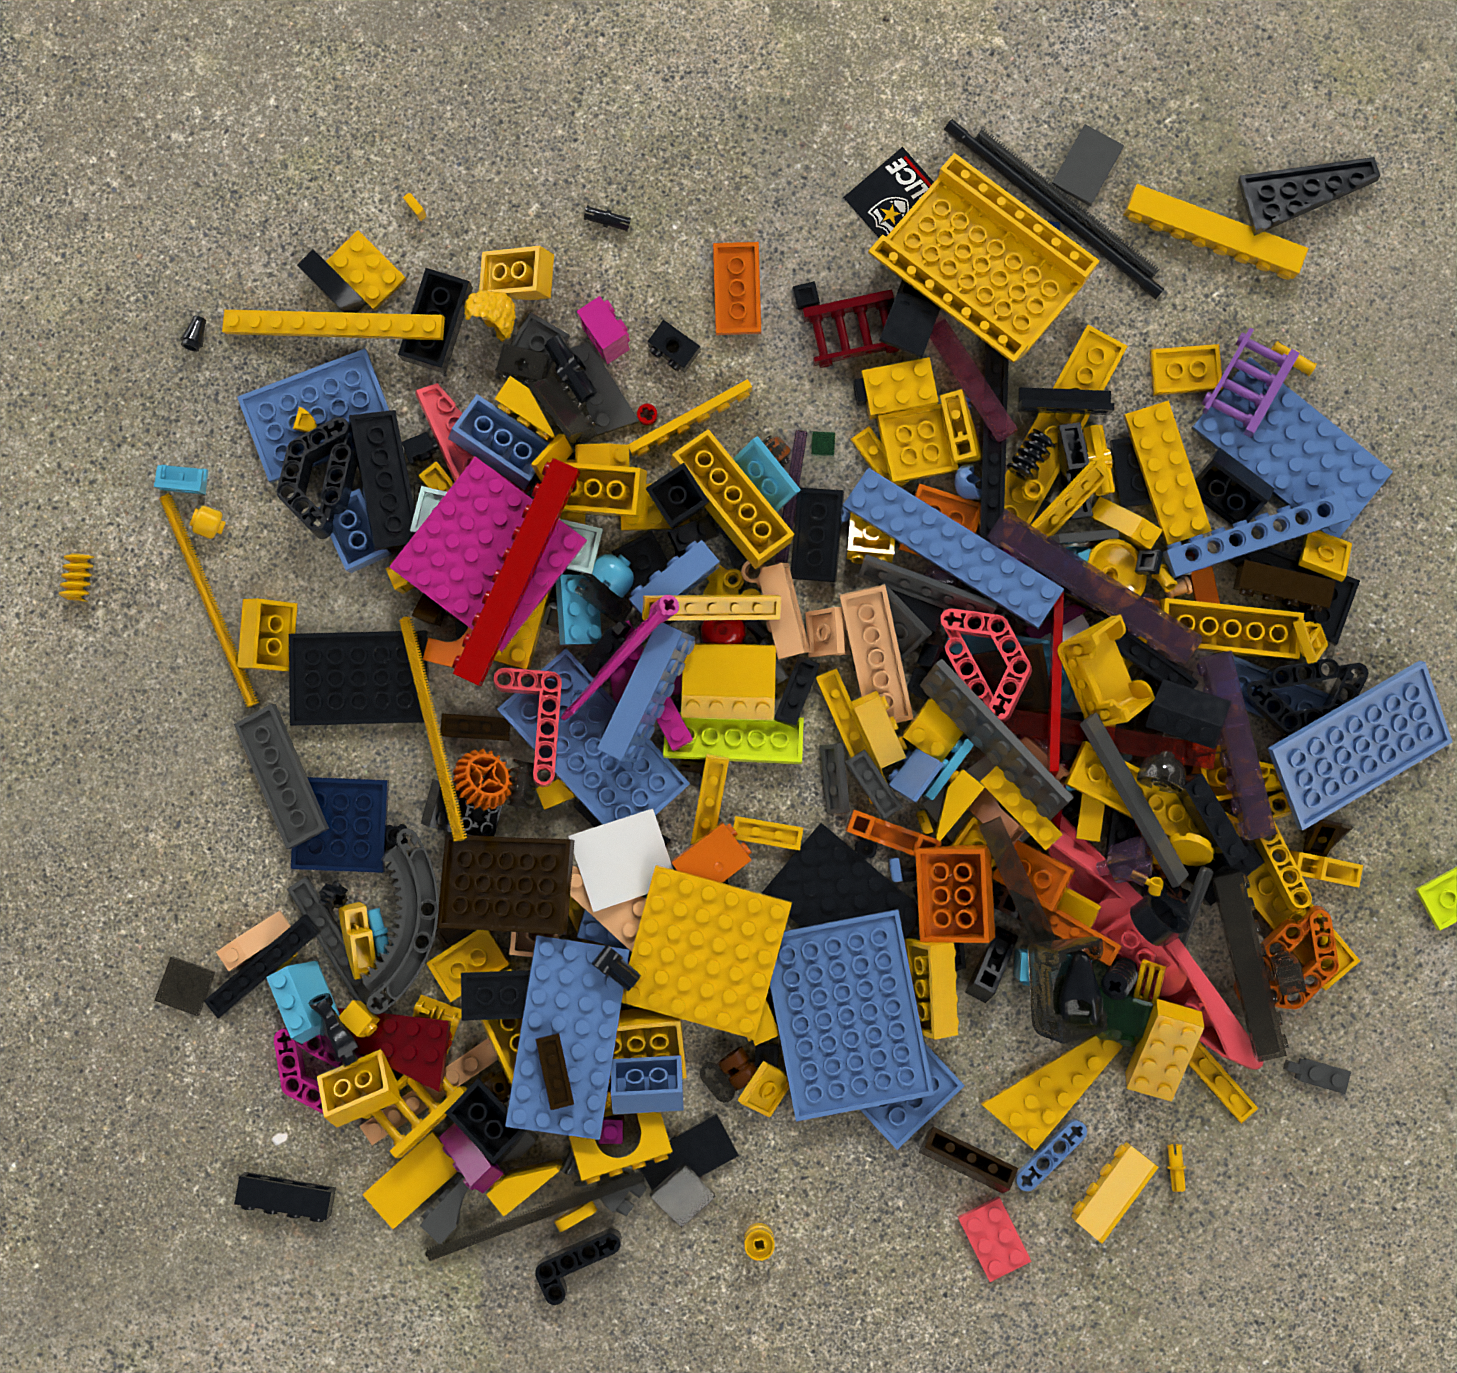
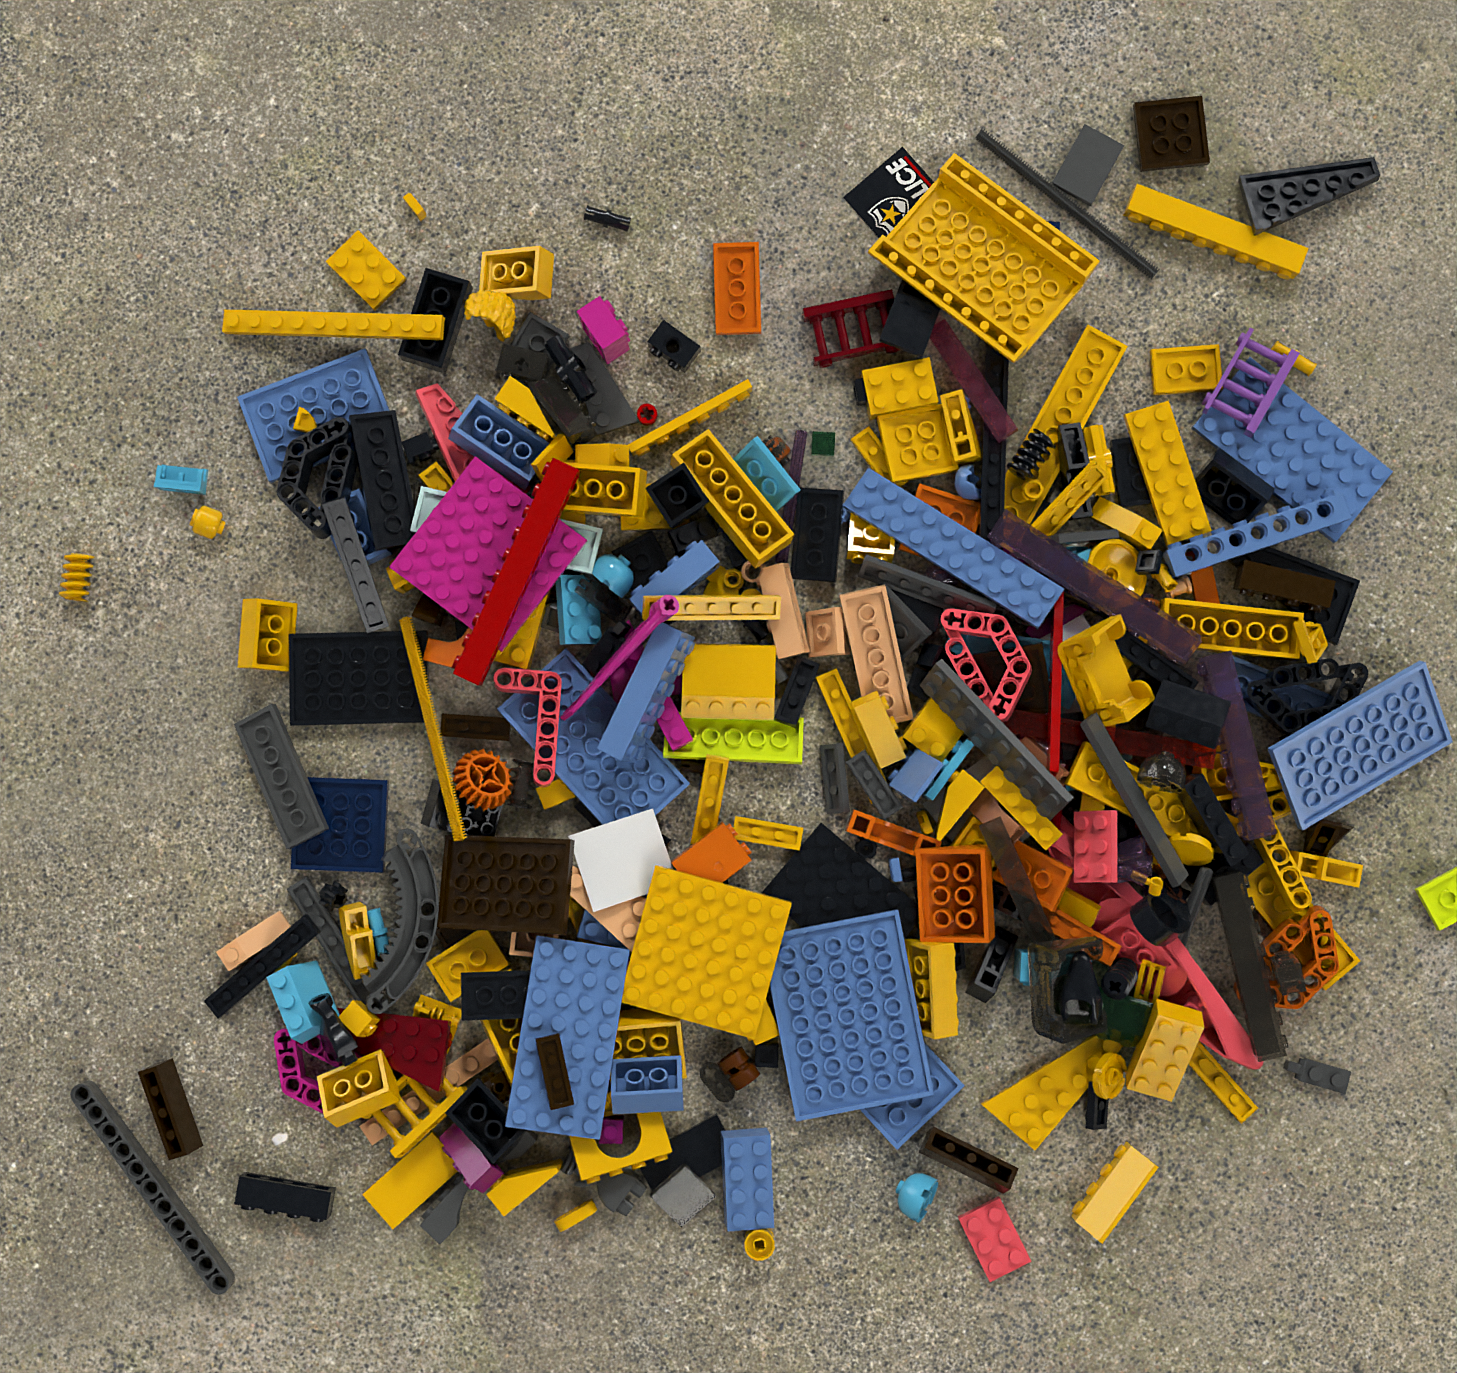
(164, 1190): none -> dark grey beam
(170, 1109): none -> dark brown brick
(184, 986): clear smoke tile -> none
(194, 334): black cone -> none
(206, 595): yellow axle -> none
(331, 283): black slope -> none
(355, 563): none -> black plate
(390, 831): black plate -> none
(534, 1216): clear smoke axle -> none
(580, 1259): black beam -> none
(612, 965): black piece -> none
(723, 631): red cylinder -> none
(747, 1179): none -> medium blue brick
(765, 1089): yellow tile -> none
(806, 295): black tile -> none
(916, 1195): none -> medium azure cylinder
(962, 136): black piece -> none
(1053, 1157): medium blue beam -> none
(1064, 401): black fence -> none
(1095, 846): none -> coral plate
(1097, 1110): none -> black plate
(1108, 1075): none -> yellow tile
(1171, 133): none -> dark brown plate
(1176, 1168): yellow axle -> none
(1325, 555): yellow plate -> none

